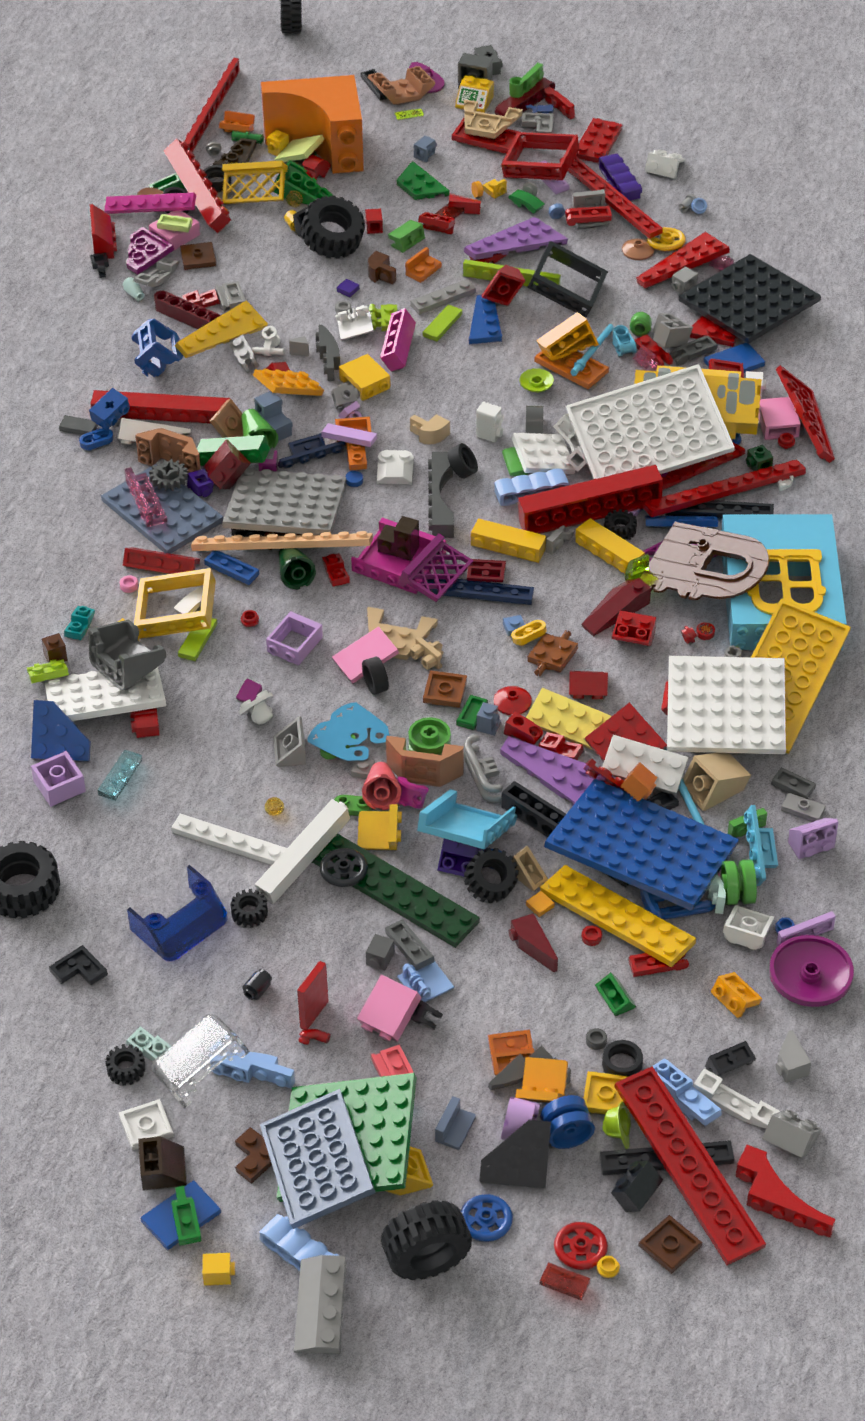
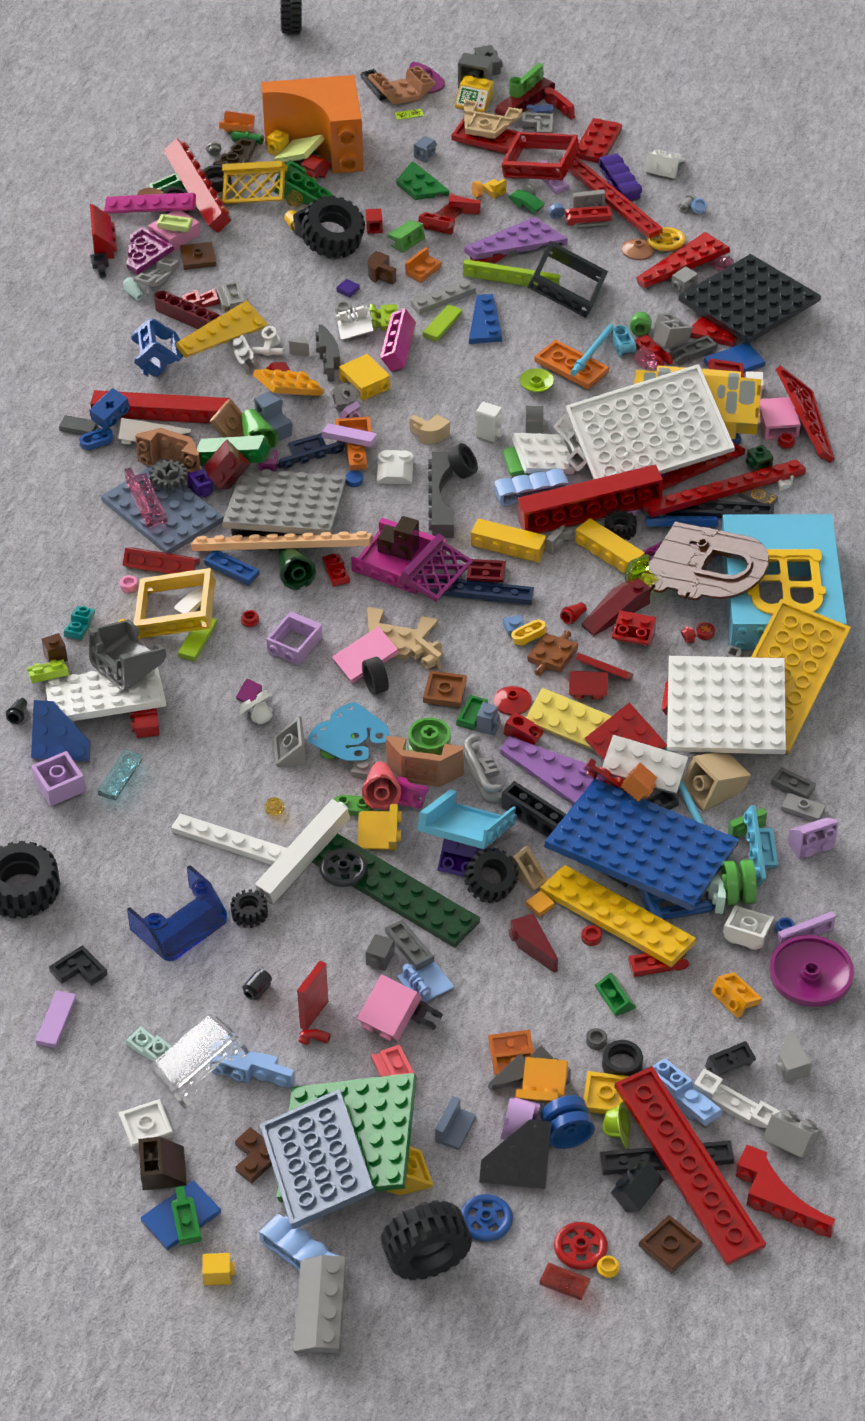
(16, 711): none -> black cone
(56, 1019): none -> lavender tile
(128, 1074): black tyre -> none
(213, 103): red plate -> none
(504, 285): red slope -> none
(557, 744): red slope -> none
(567, 337): light orange wedge -> none
(570, 614): none -> red cone
(604, 666): none -> red tile
(758, 495): none -> tile

